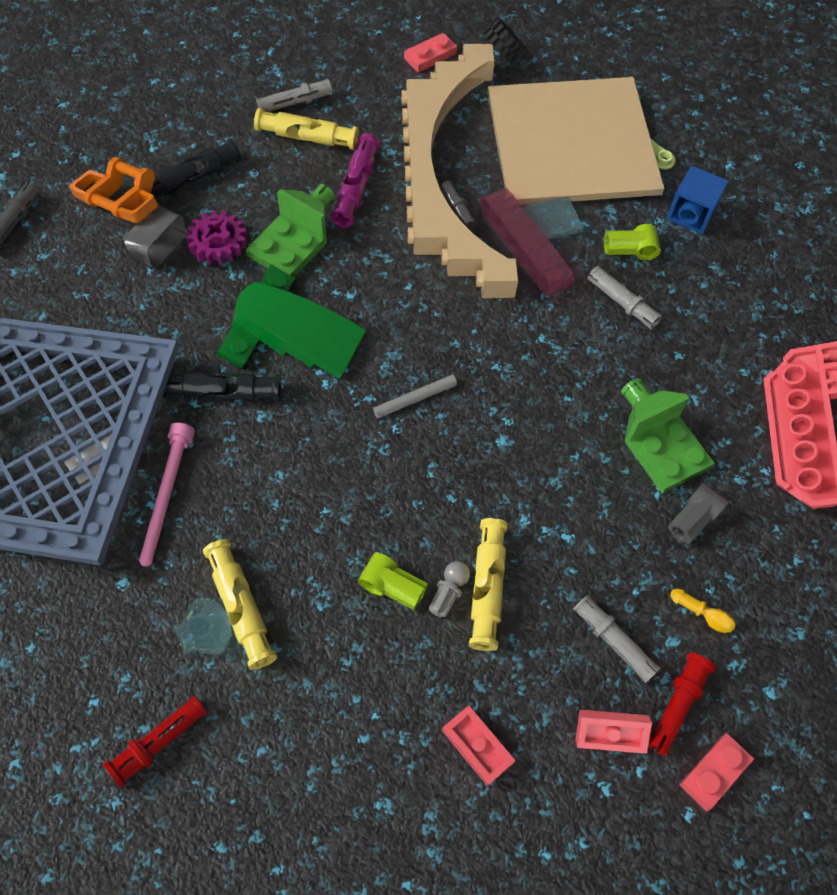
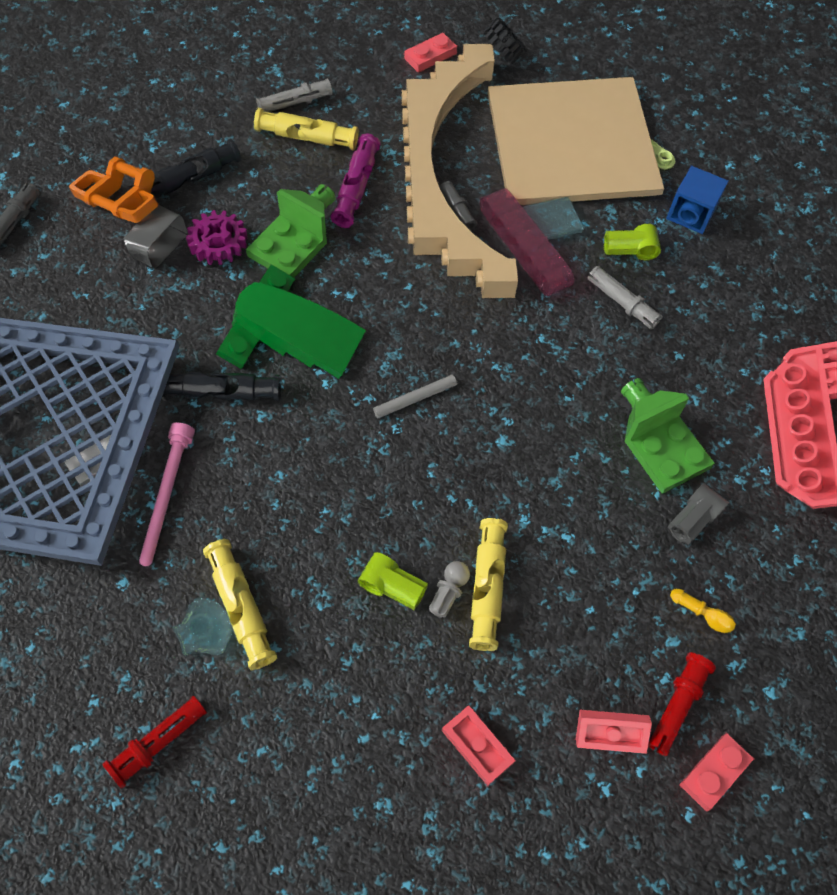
(620, 642): light grey pin -> none

